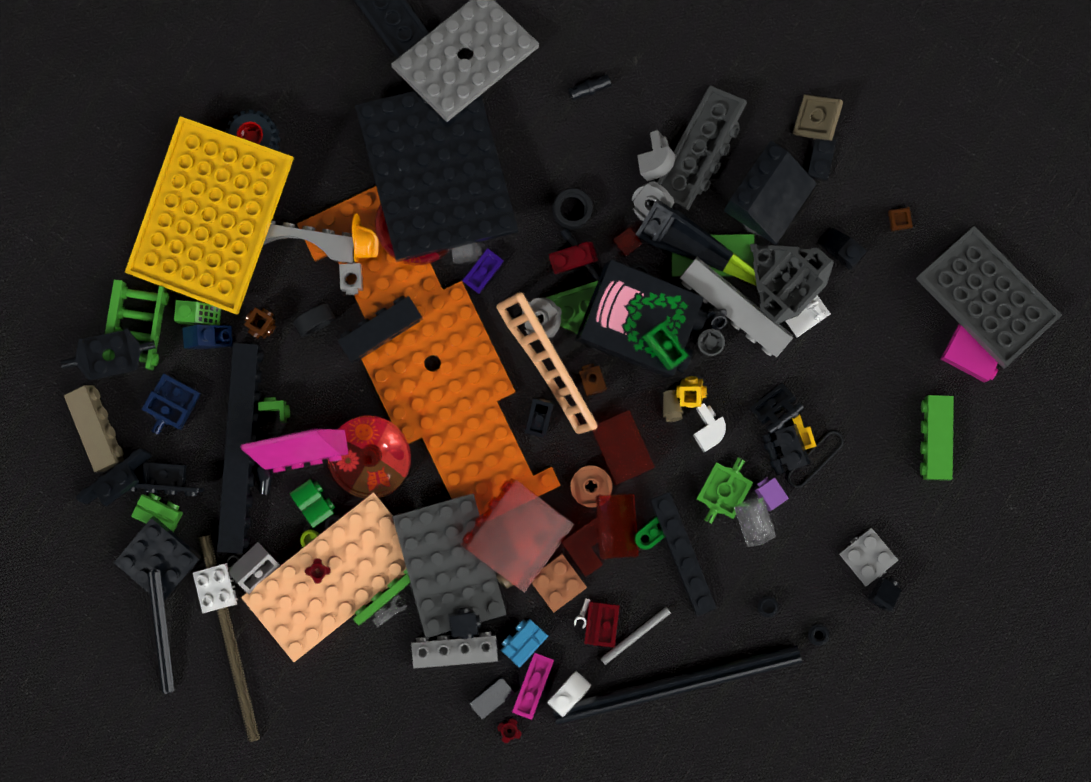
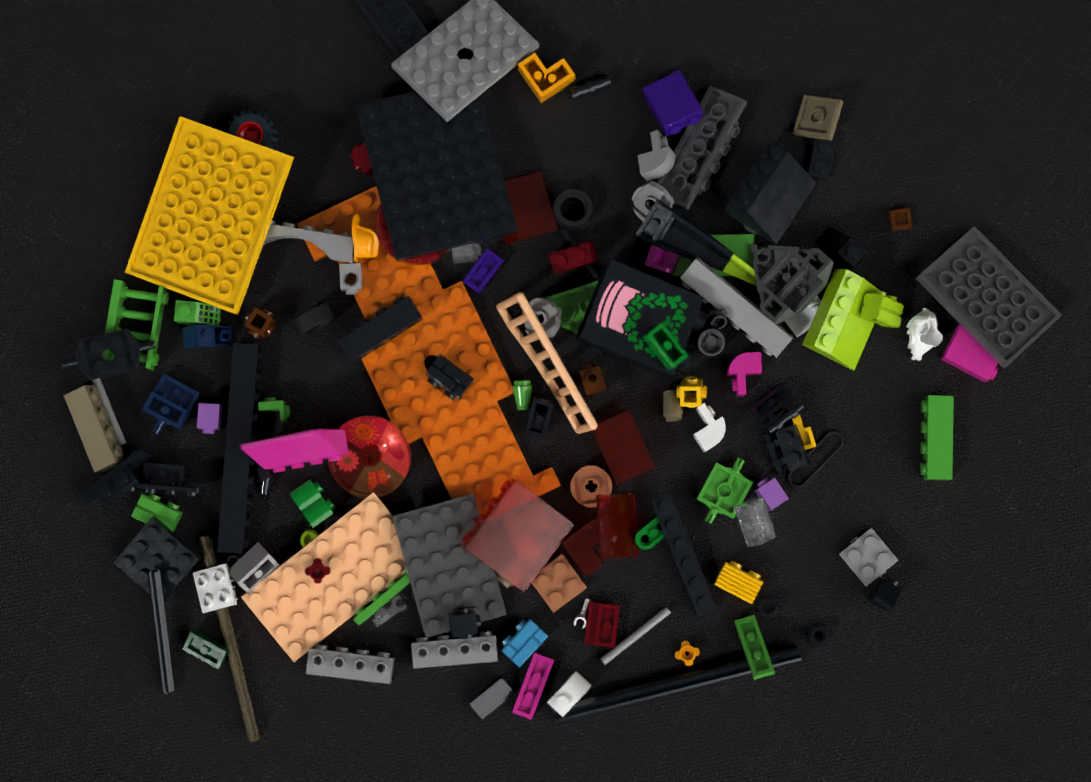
(111, 416): none -> light grey bar
(206, 649): none -> plate
(209, 417): none -> medium lavender brick
(350, 665): none -> light grey brick
(361, 159): none -> dark red brick
(449, 377): none -> black brick
(515, 733): dark red plate -> none
(522, 392): none -> bright green cone
(530, 207): none -> clear red piece
(545, 81): none -> light orange brick
(627, 242): clear red plate -> none
(662, 260): none -> magenta panel
(673, 103): none -> dark purple brick
(688, 659): none -> light orange plate
(738, 582): none -> yellow brick
(743, 365): none -> dark pink brick
(754, 647): none -> bright green plate
(838, 325): none -> lime slope
(882, 309): none -> lime brick
(923, 333): none -> white hair

